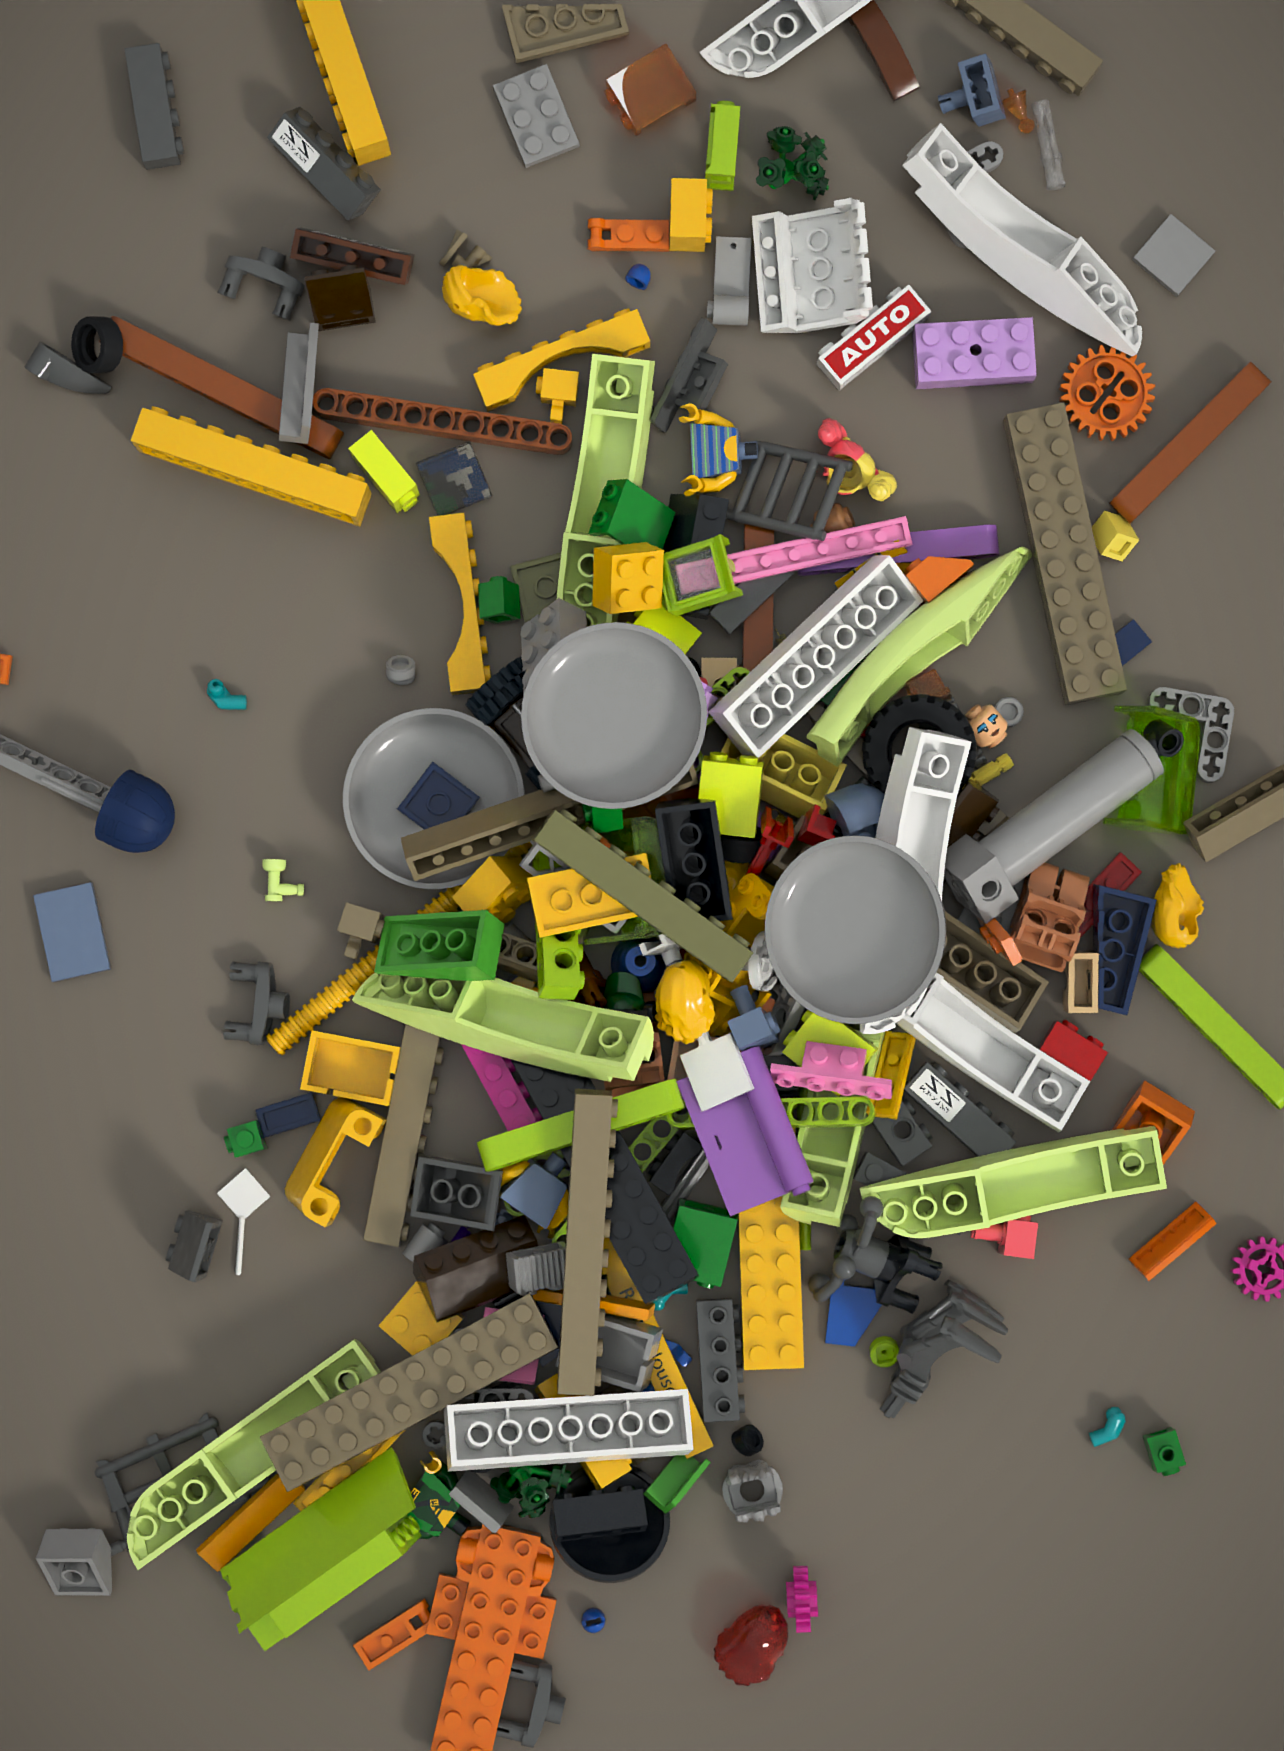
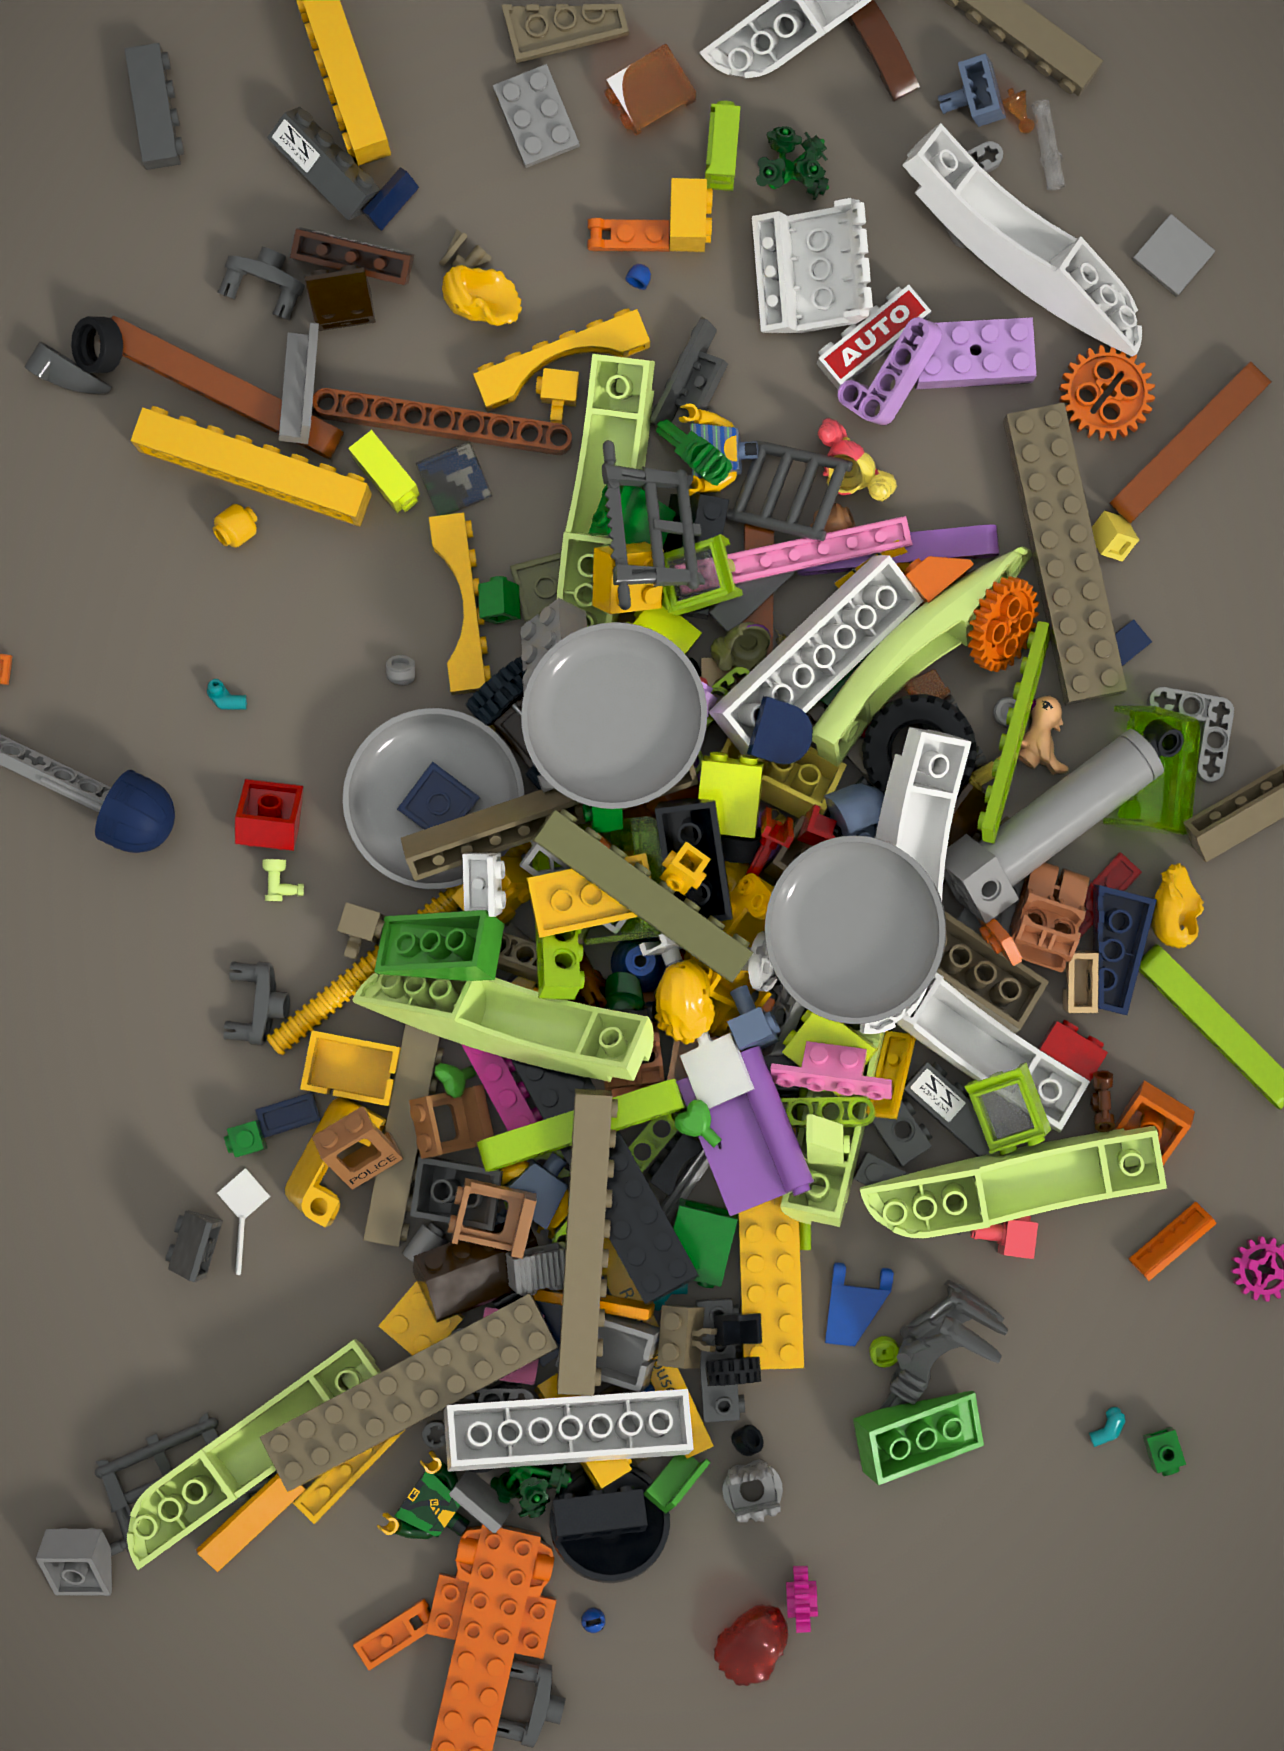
(72, 932): sand blue tile -> none
(235, 525): none -> yellow head
(268, 814): none -> red slope
(323, 1551): lime panel -> none
(364, 1162): none -> medium nougat window
(390, 199): none -> dark blue tile
(453, 1078): none -> bright green rock
(469, 1118): none -> medium nougat window
(483, 882): none -> white bracket
(516, 1224): none -> medium nougat window
(650, 479): none -> dark grey piece
(682, 1336): none -> dark tan brick
(684, 868): none -> yellow brick
(696, 452): none -> green gear
(697, 1122): none -> bright green rock
(731, 282): light grey door -> none
(733, 1371): none -> black tyre
(738, 1329): none -> black panel
(741, 647): none -> olive hair
(780, 732): none -> dark blue tile
(825, 1141): none -> yellowish green slope
(879, 1259): wheel -> none
(893, 368): none -> lavender beam
(917, 1435): none -> bright green slope
(987, 725): light nougat head -> none
(1003, 623): none -> orange gear
(1009, 1109): none -> lime window
(1011, 742): none -> lime plate
(1037, 741): none -> light nougat animal
(1101, 1101): none -> reddish brown piece

